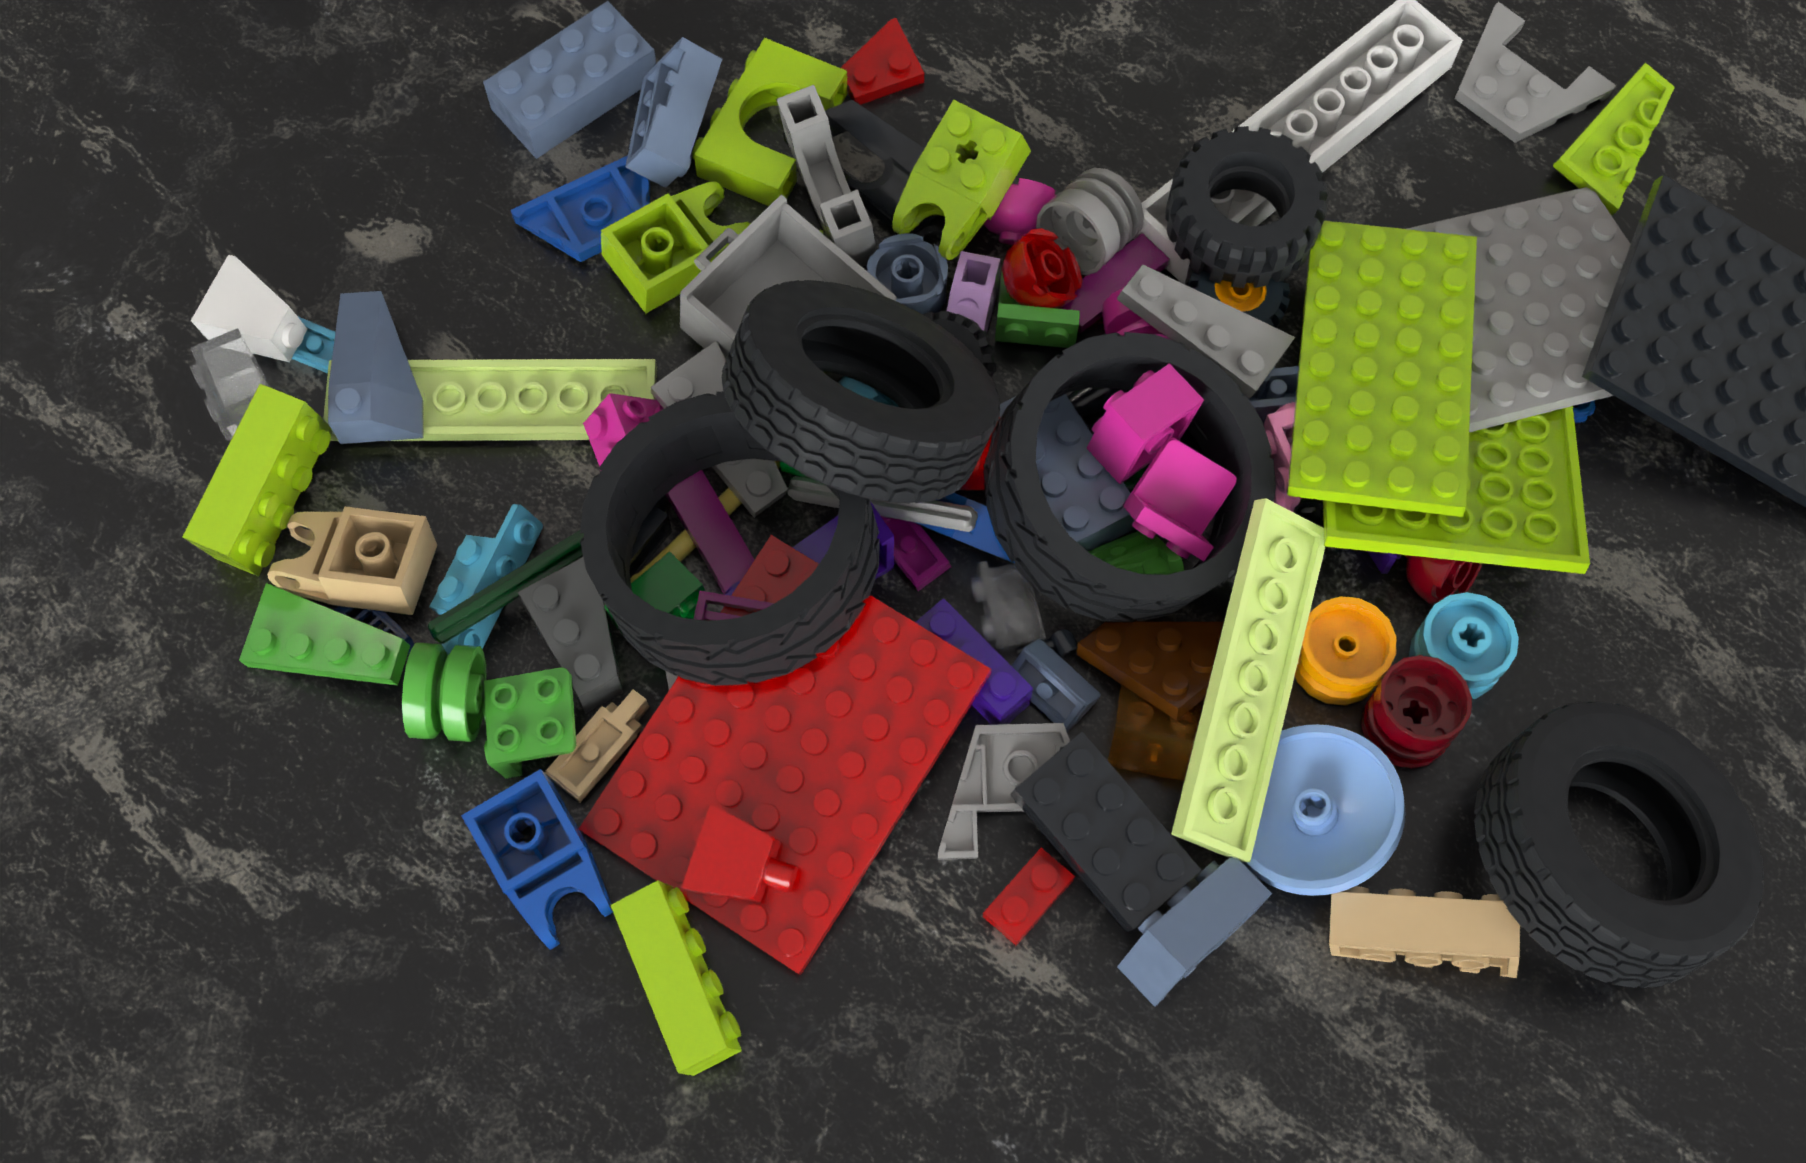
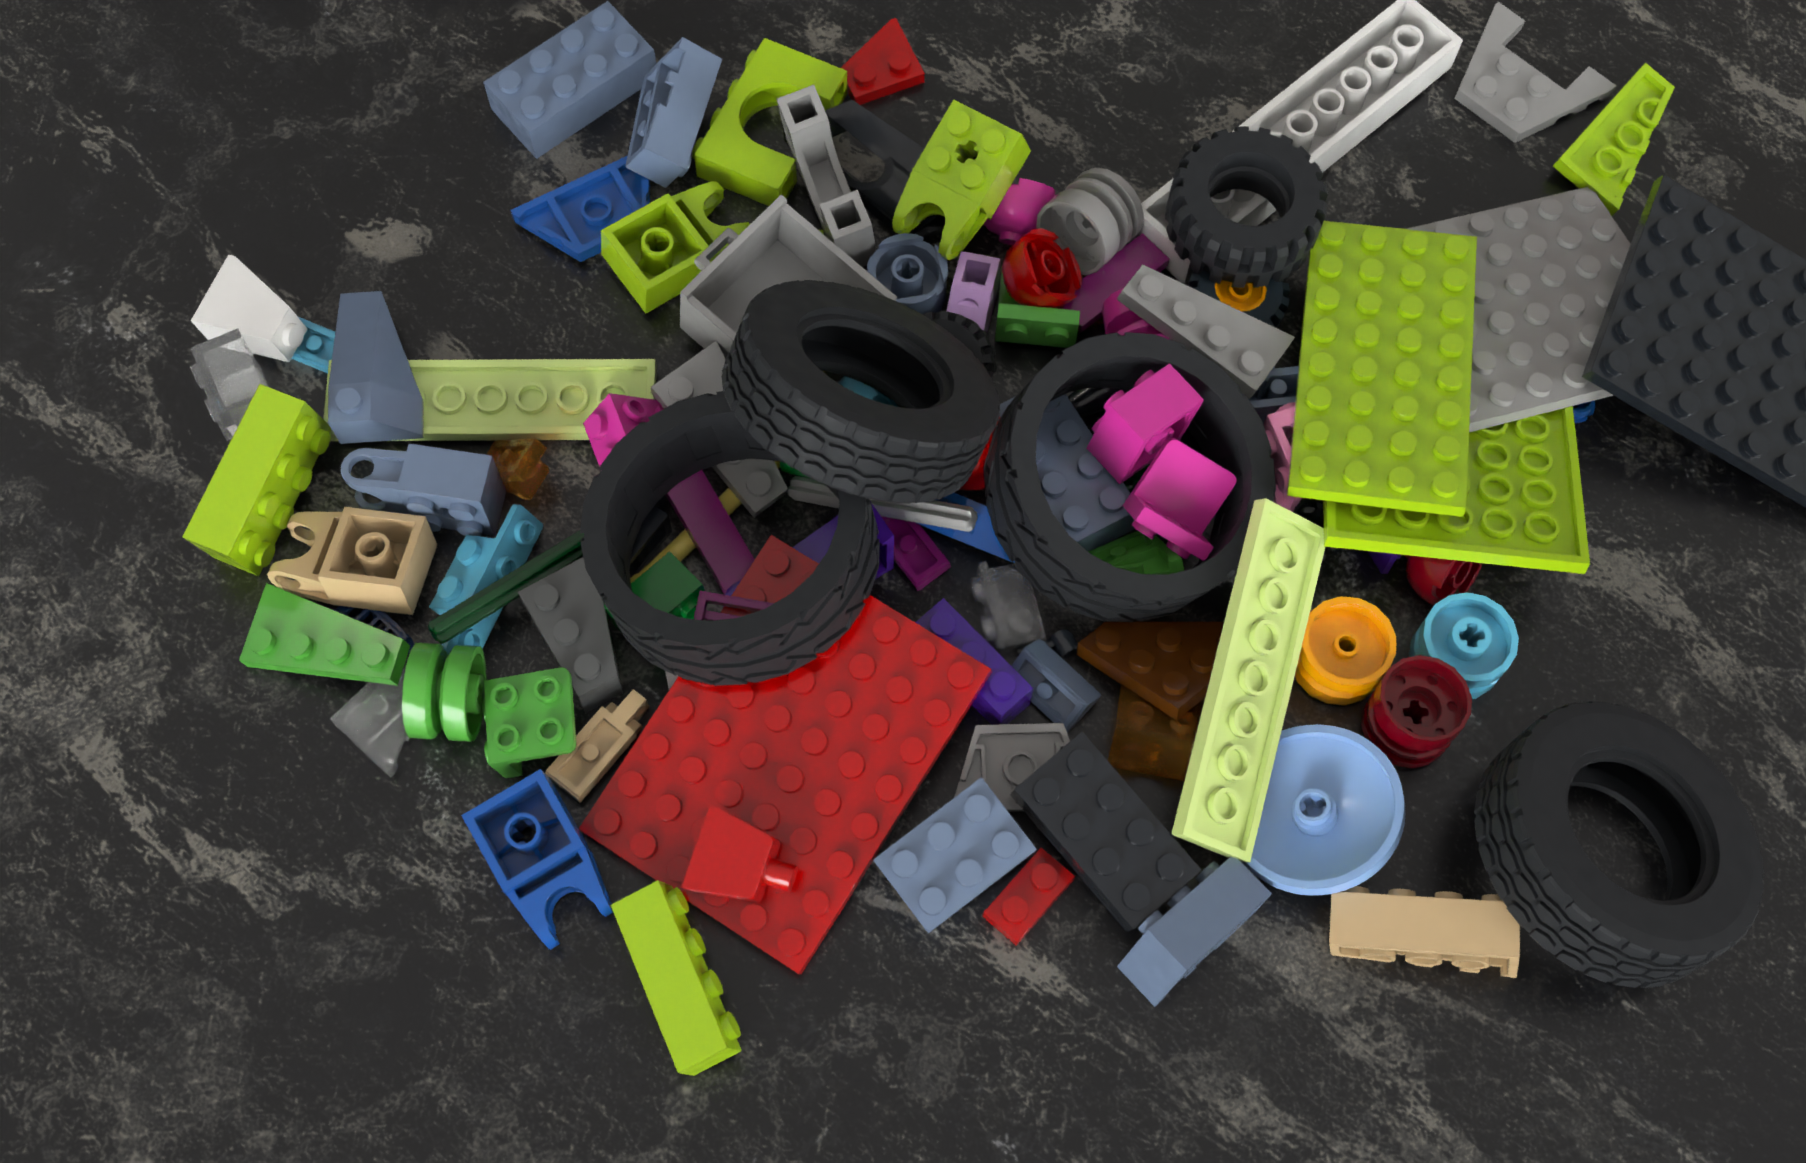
(375, 723): none -> clear wing
(445, 485): none -> sand blue brick
(520, 465): none -> clear orange slope
(954, 855): none -> sand blue brick

